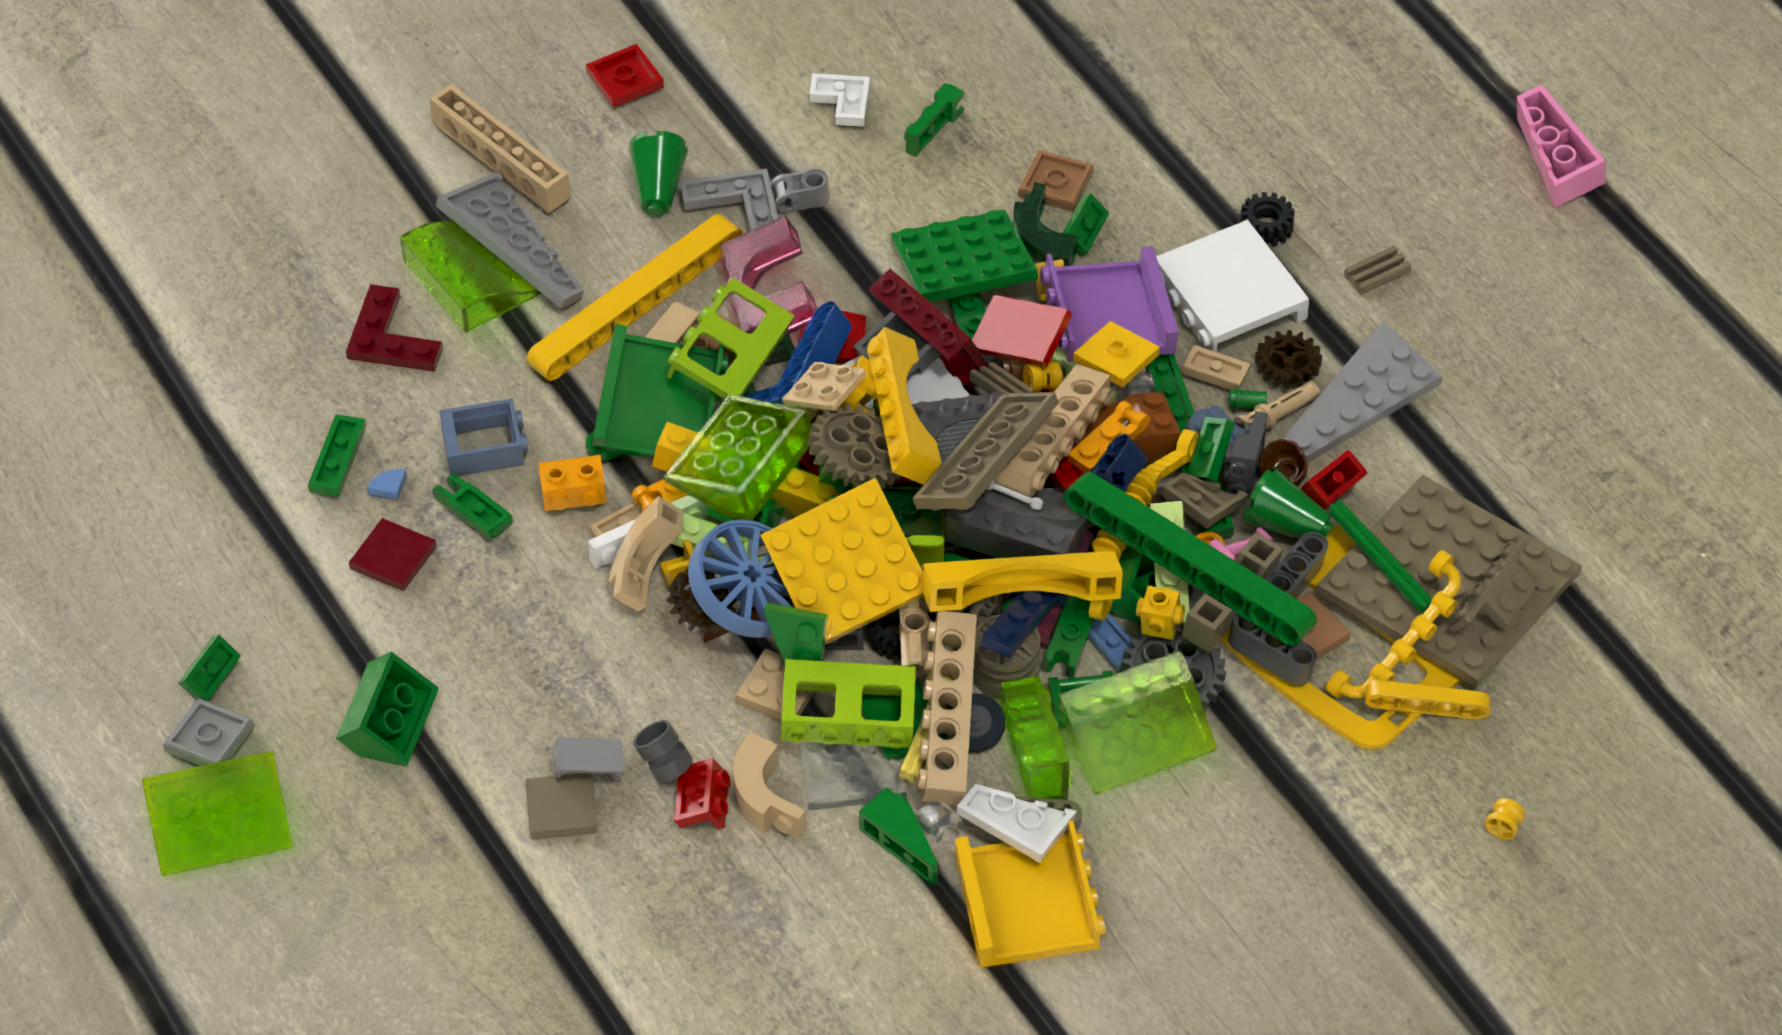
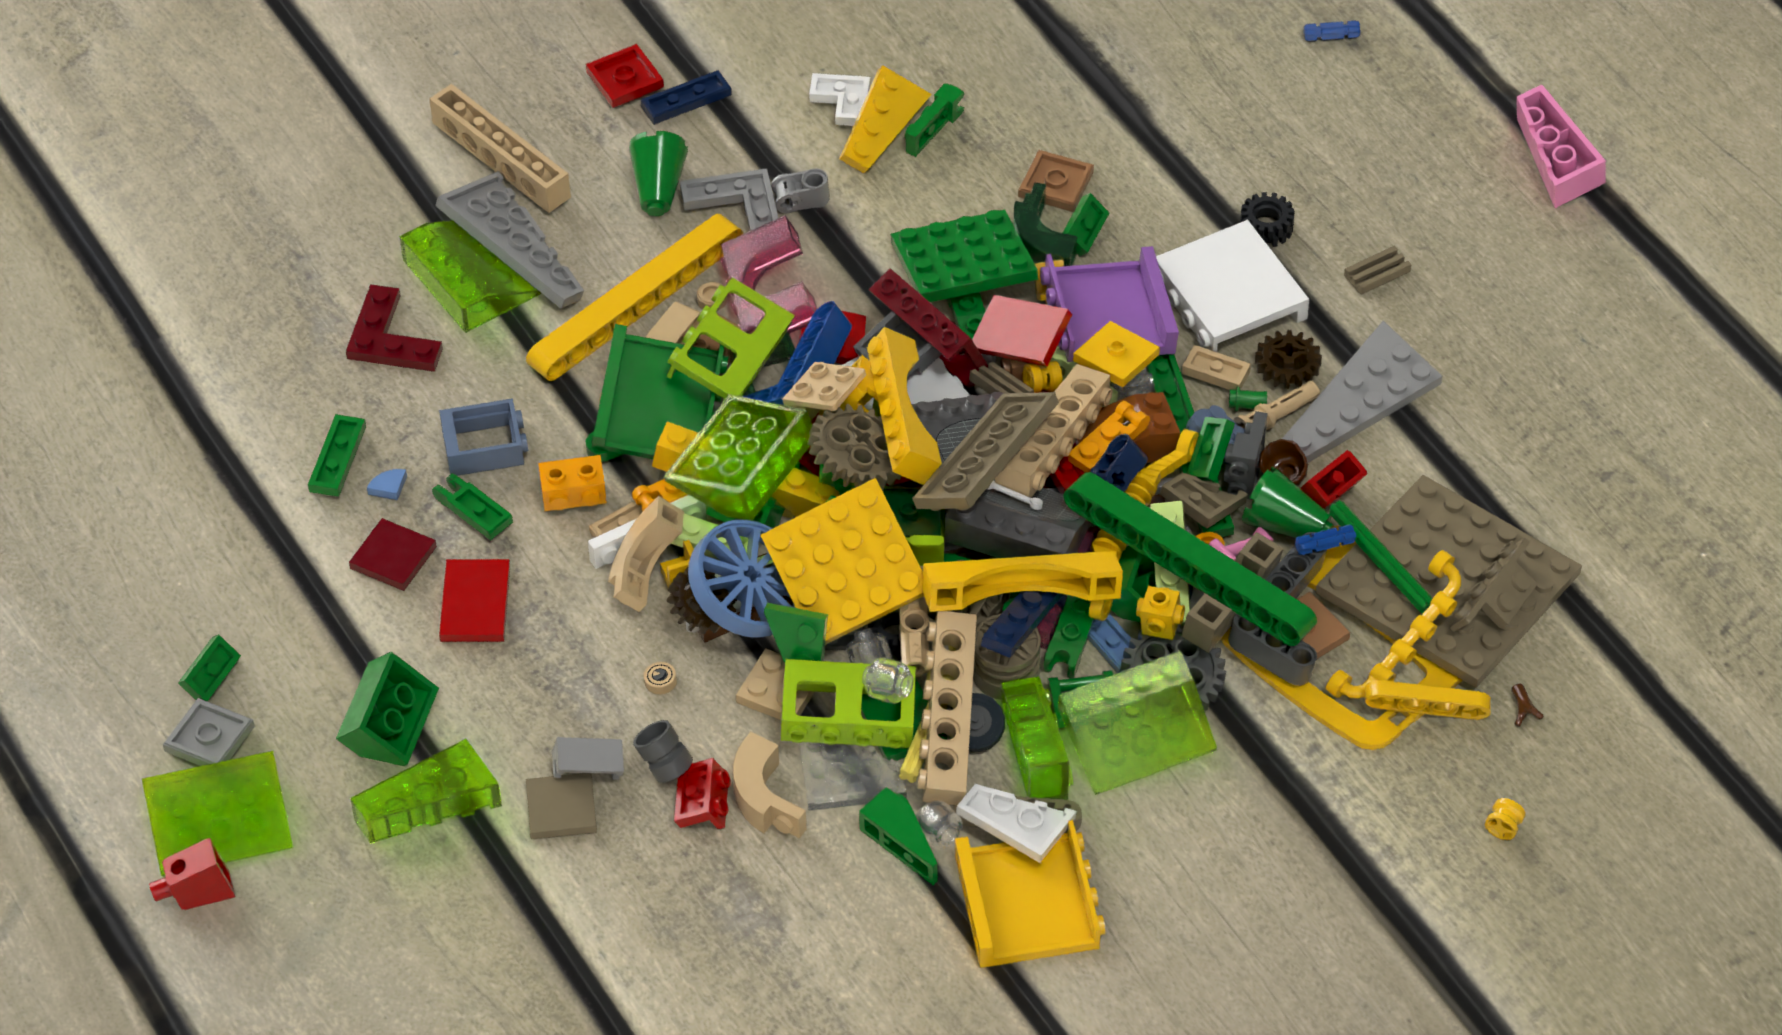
(194, 877): none -> red torso
(426, 793): none -> clear neon green wedge
(475, 600): none -> red tile
(660, 678): none -> tan tile
(686, 97): none -> dark blue tile
(705, 294): none -> tan tile
(867, 647): none -> clear head
(883, 115): none -> yellow wing
(888, 680): none -> clear head
(1325, 539): none -> blue axle
(1332, 30): none -> blue axle
(1524, 704): none -> reddish brown bar

